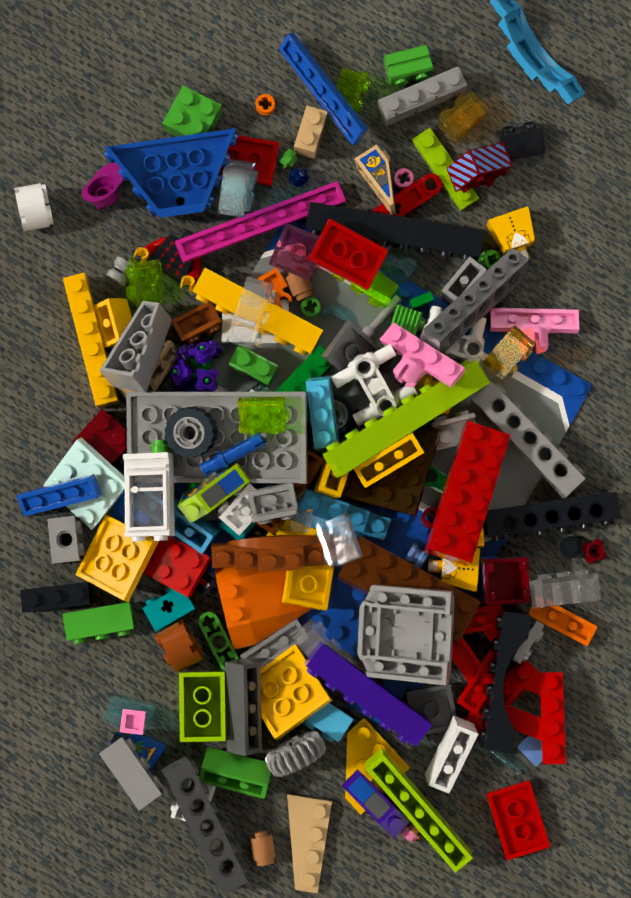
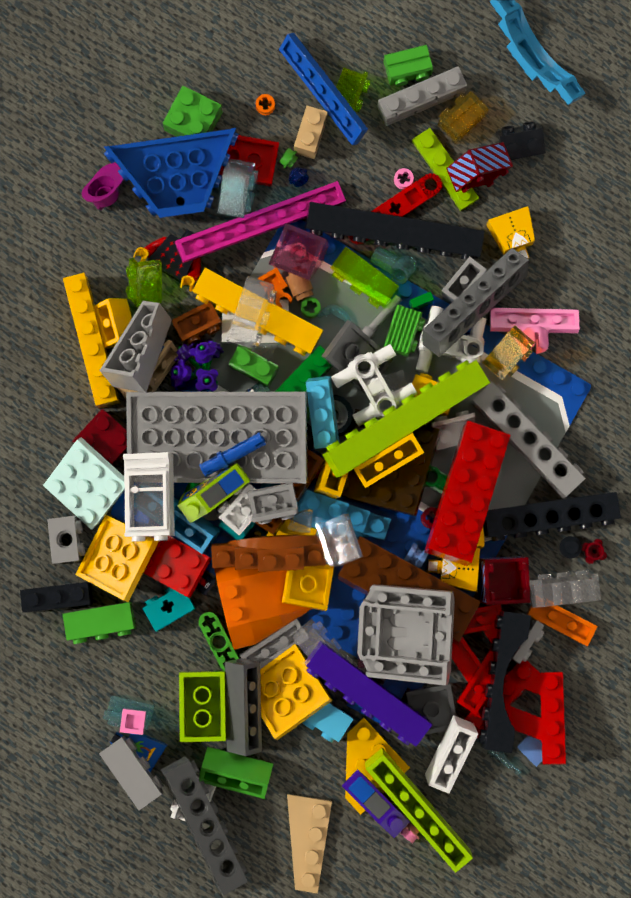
(32, 208): white brick -> none
(59, 495): blue plate -> none
(119, 271): light grey wheel -> none
(159, 446): bright green plate -> none
(180, 646): dark orange brick -> none
(204, 428): black wheel -> none
(262, 415): clear neon green bracket -> none
(262, 848): medium nougat brick -> none
(295, 753): light grey gear -> none
(348, 254): red plate -> none
(376, 171): slope -> none
(420, 359): bright pink plate -> none
(494, 257): bright green bush -> none
(517, 819): red plate -> none

